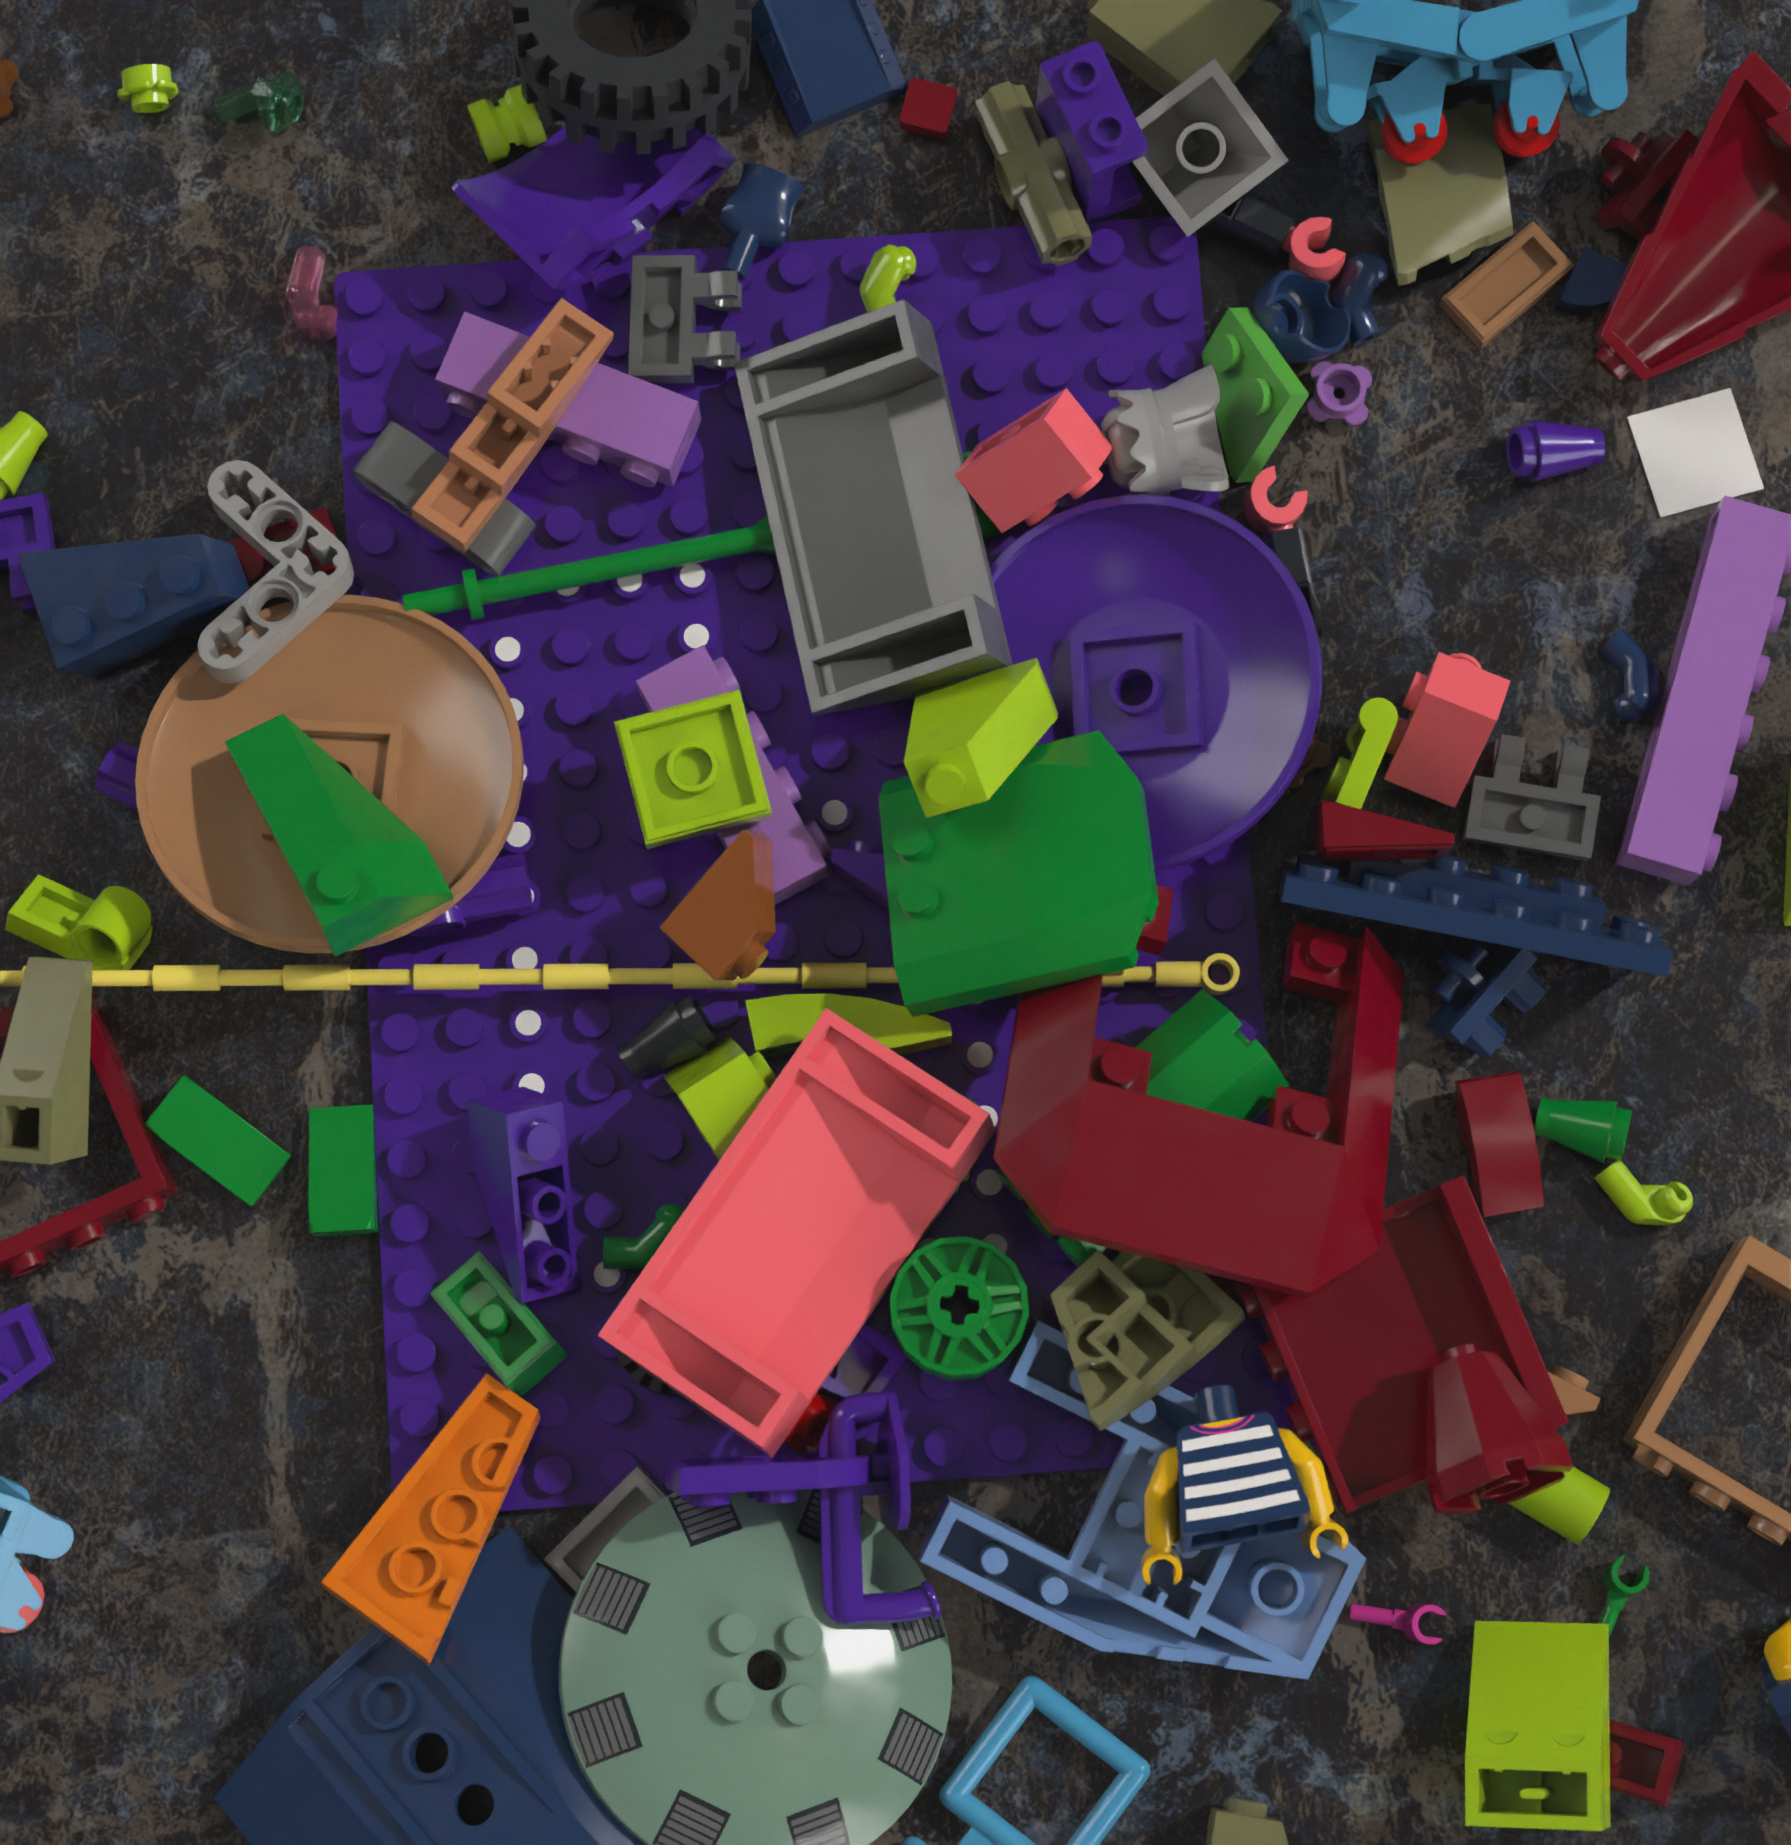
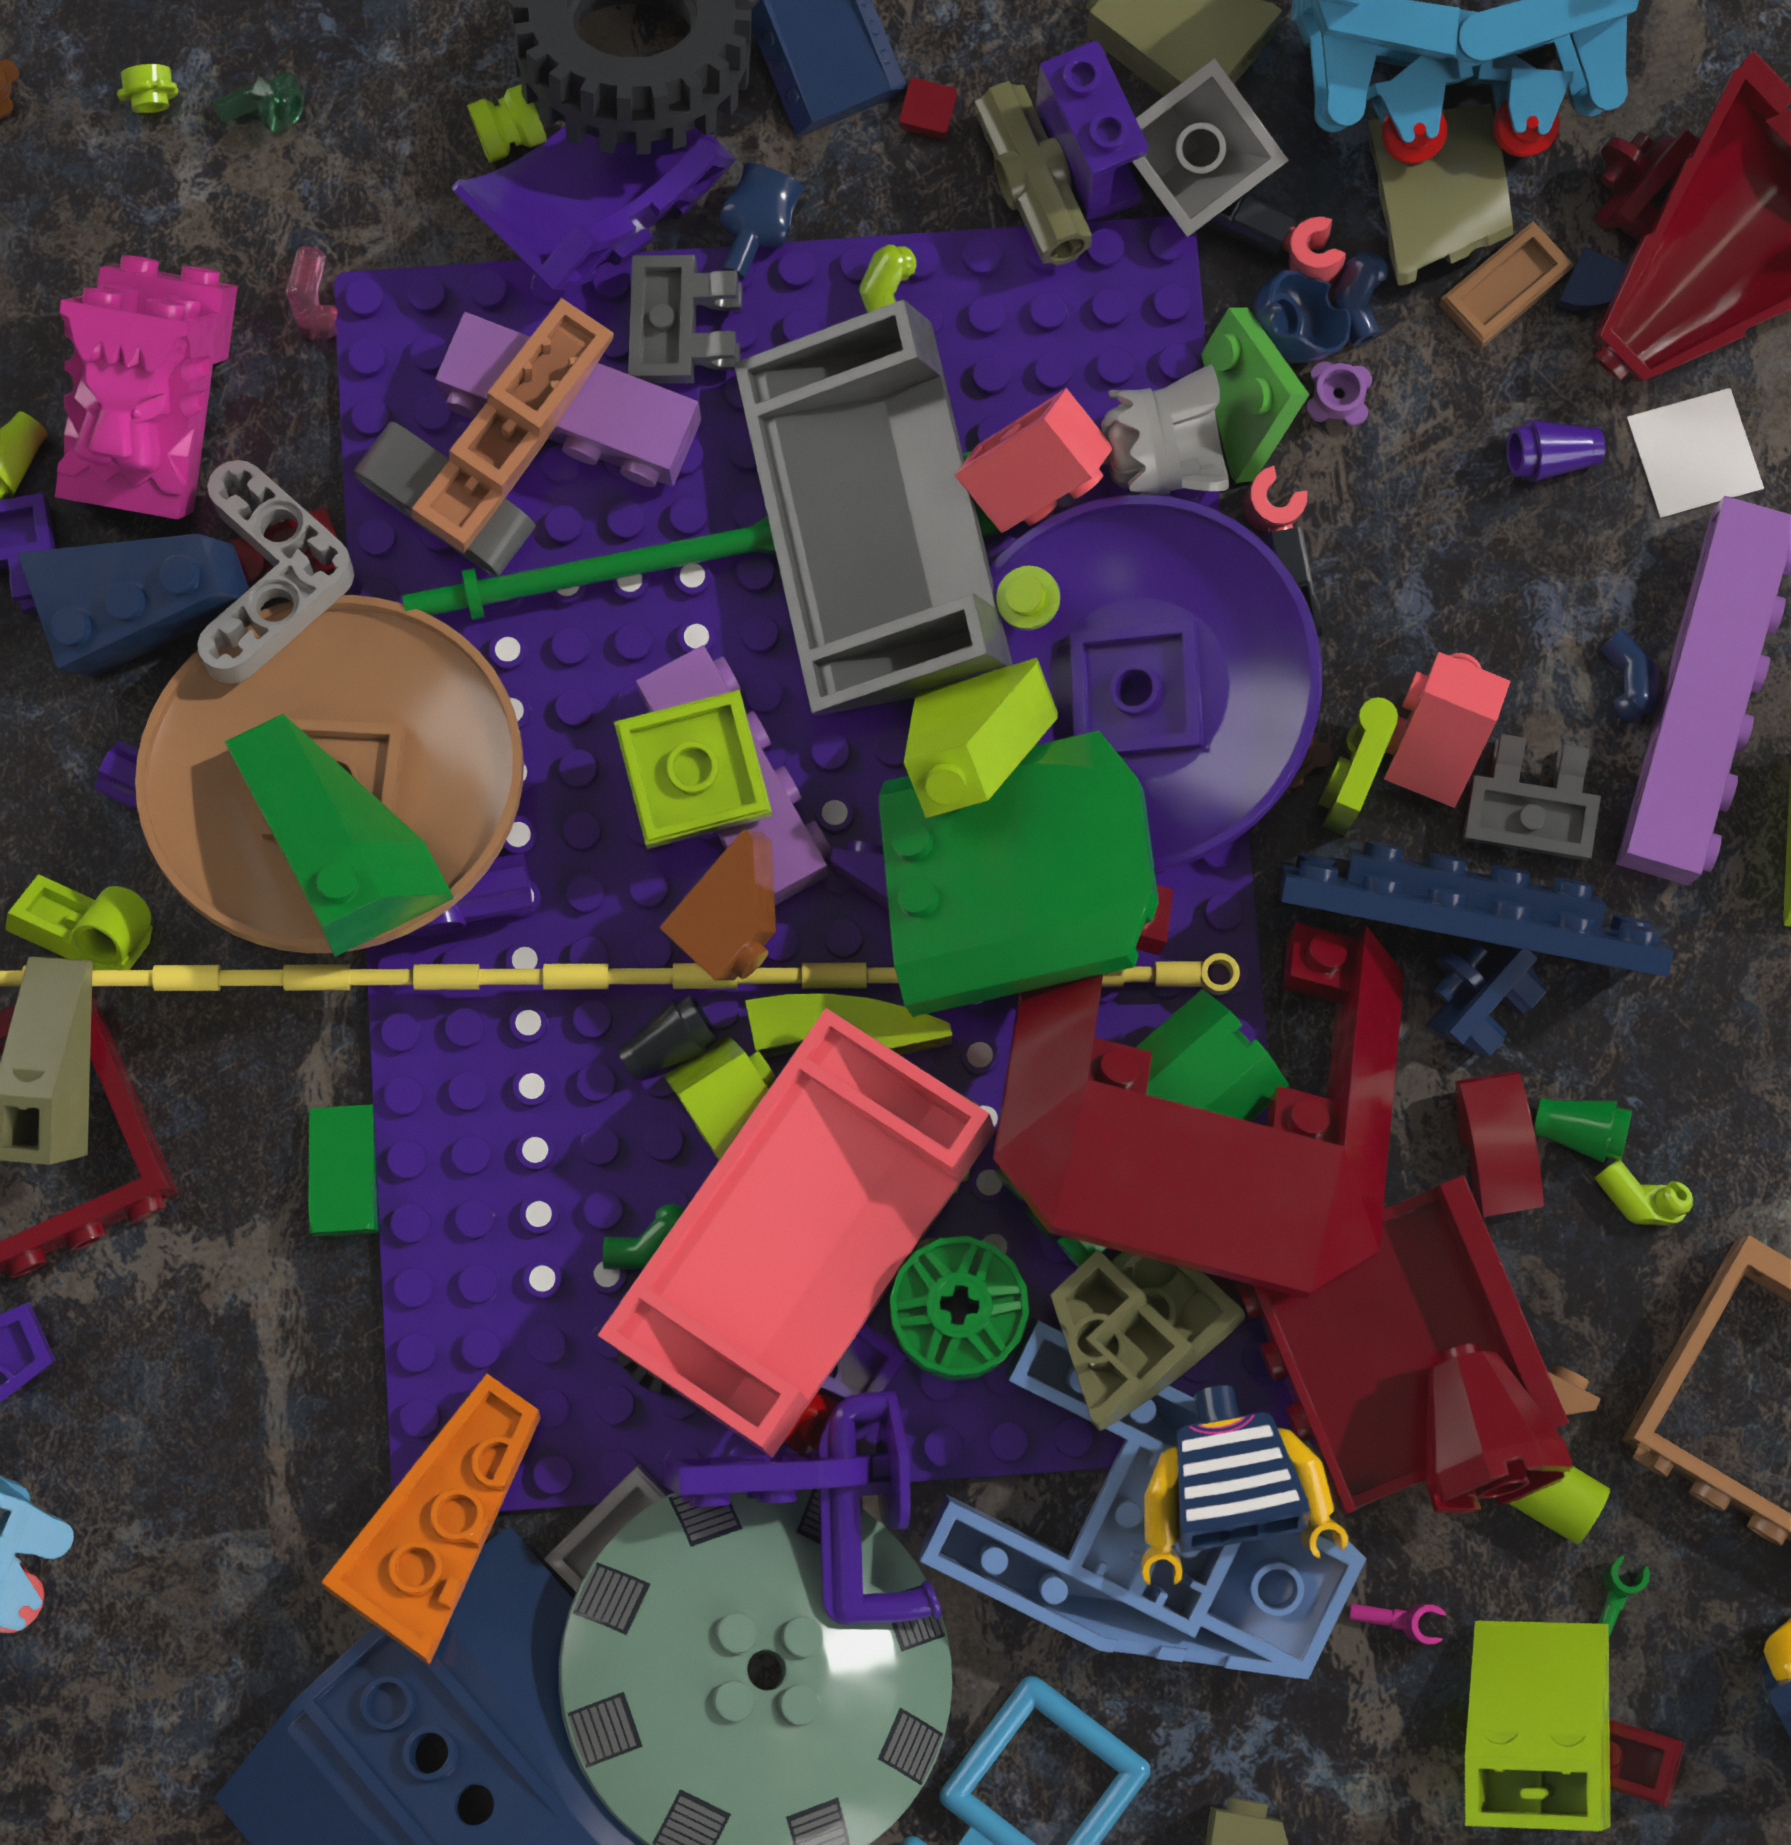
(141, 385): none -> dark pink brick
(217, 1140): green slope -> none
(498, 1325): green slope -> none
(526, 1188): dark purple slope -> none
(1028, 597): none -> lime plate
(1361, 835): dark red slope -> none

